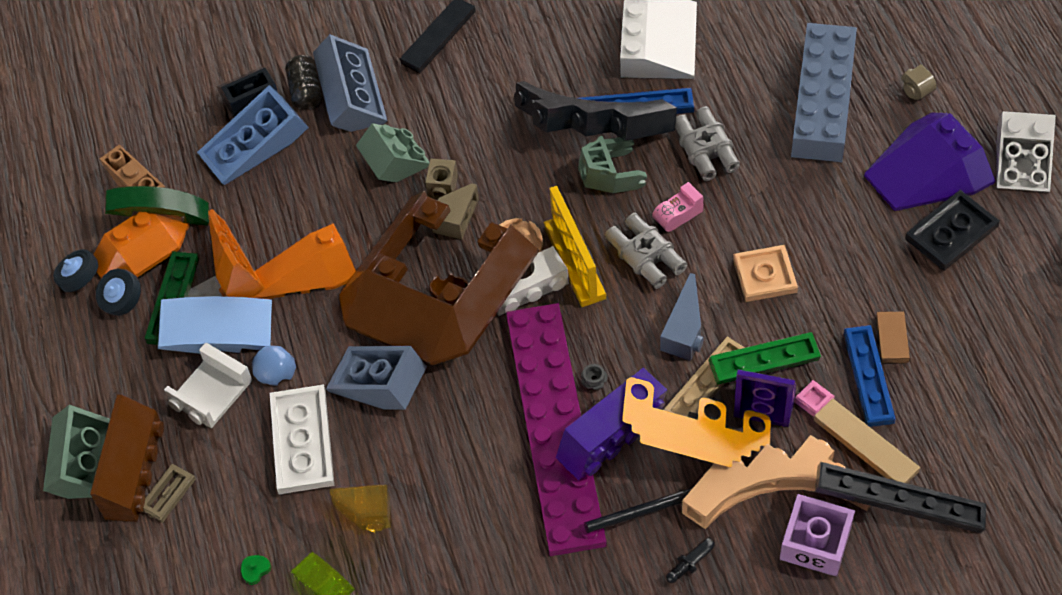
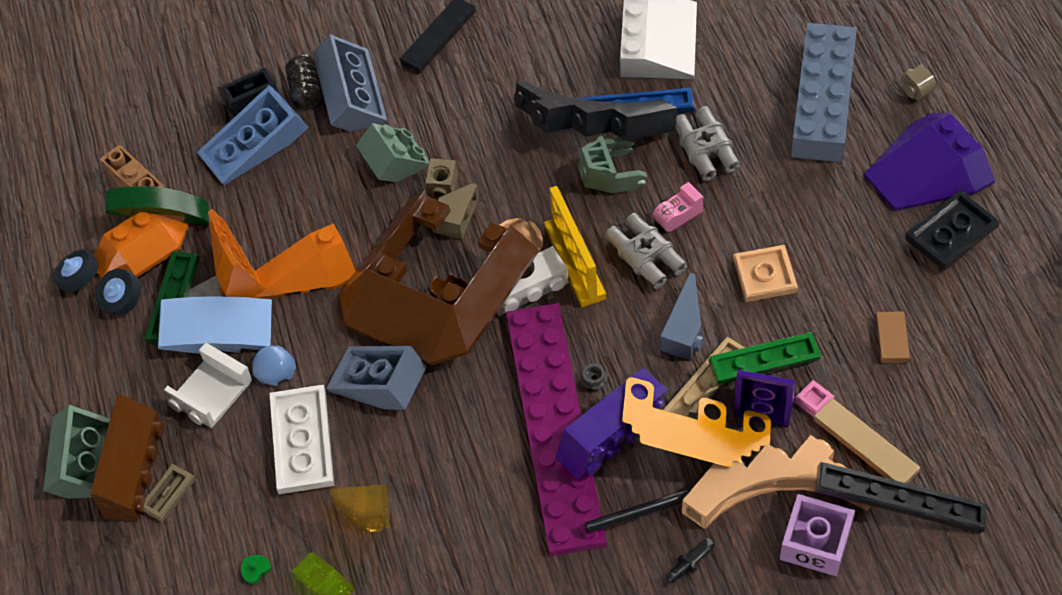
(869, 376): blue tile -> none
(1025, 151): white slope -> none

